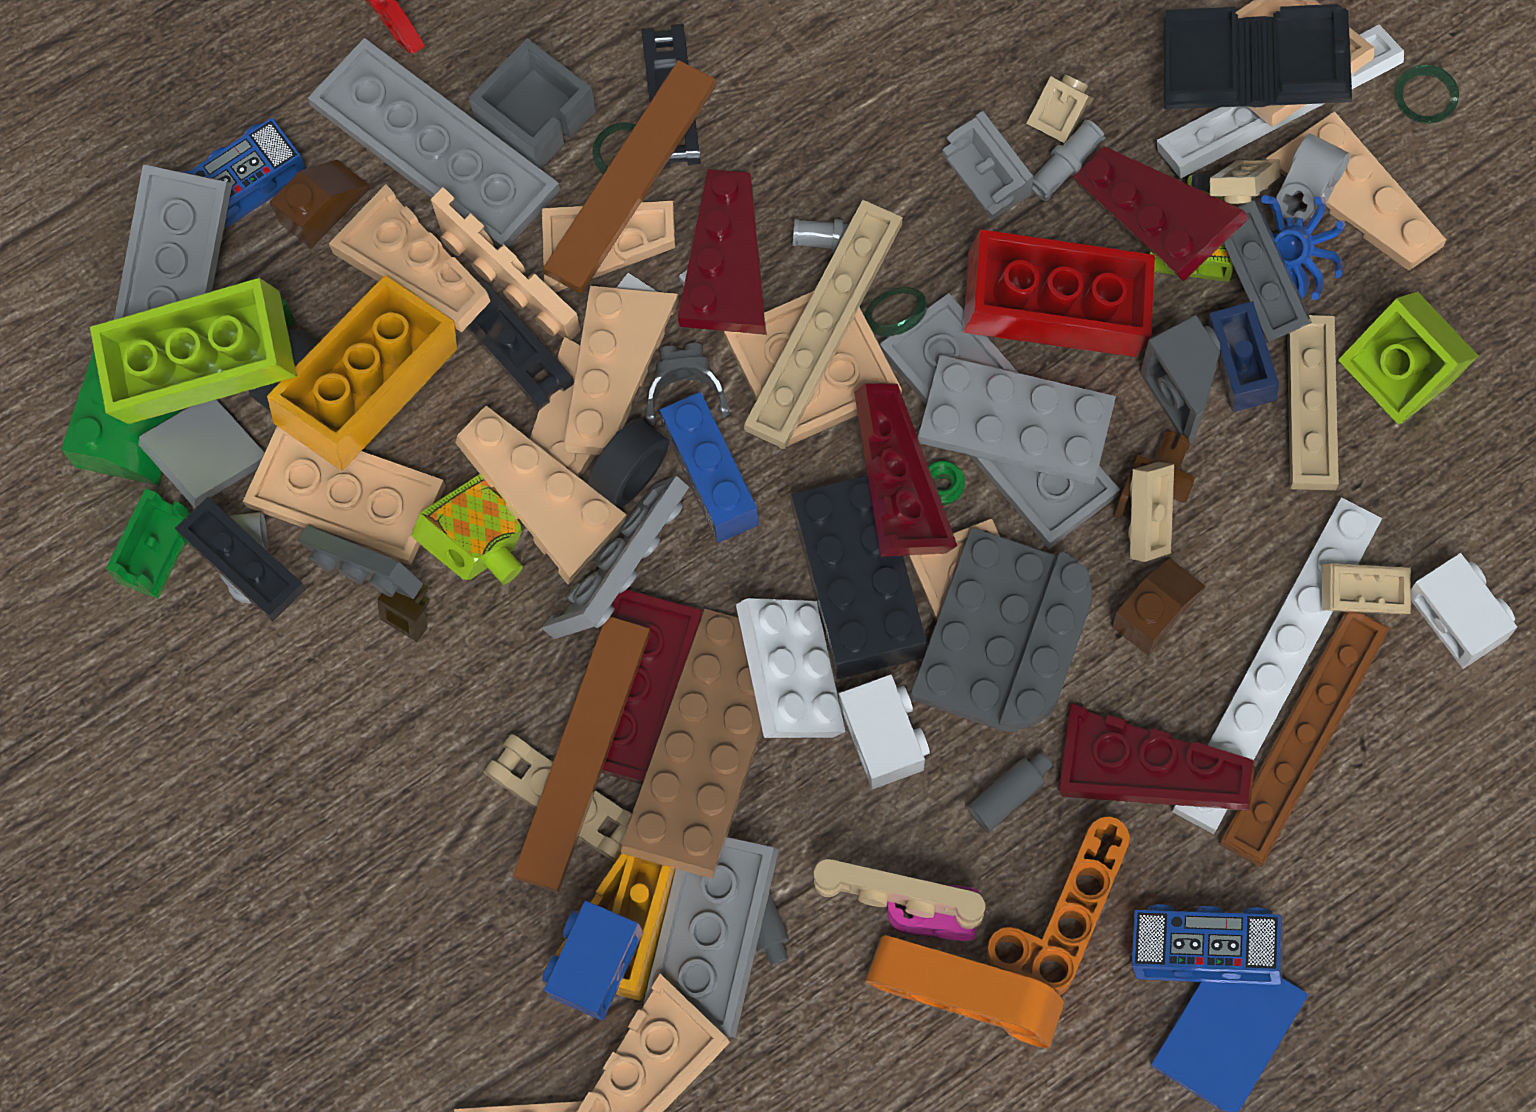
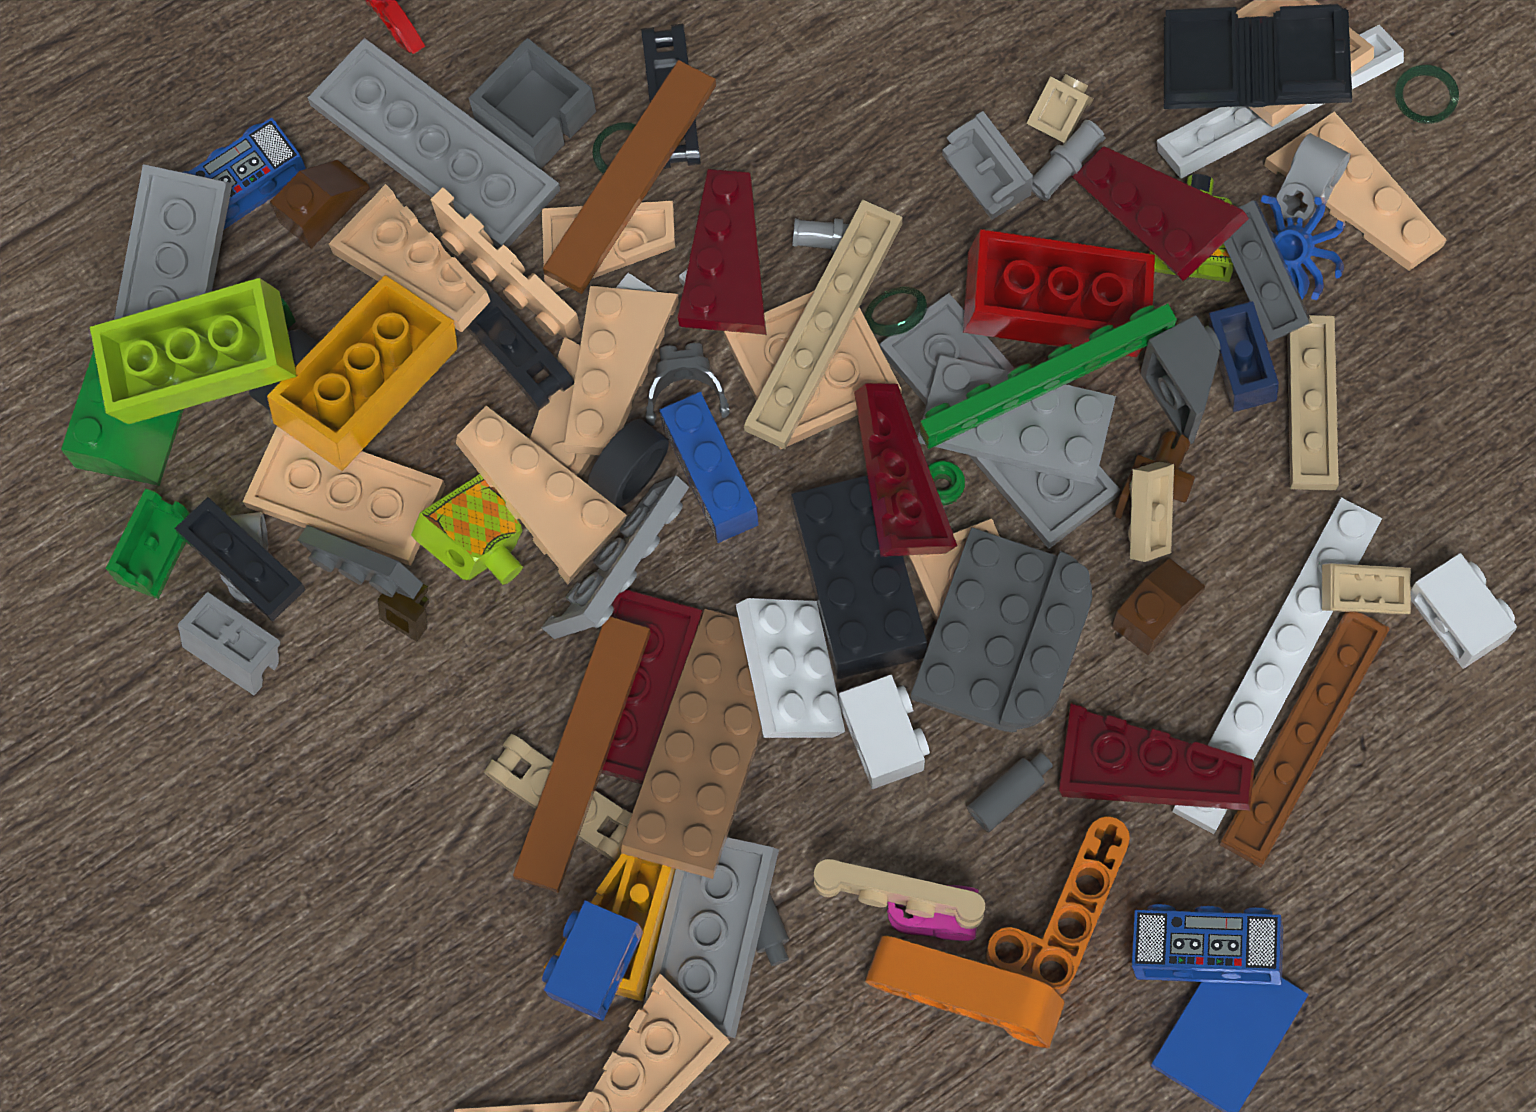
(202, 450): light grey tile -> none
(229, 642): none -> light grey hinge
(1032, 382): none -> green plate
(1244, 179): tan plate -> none
(1407, 356): lime slope -> none

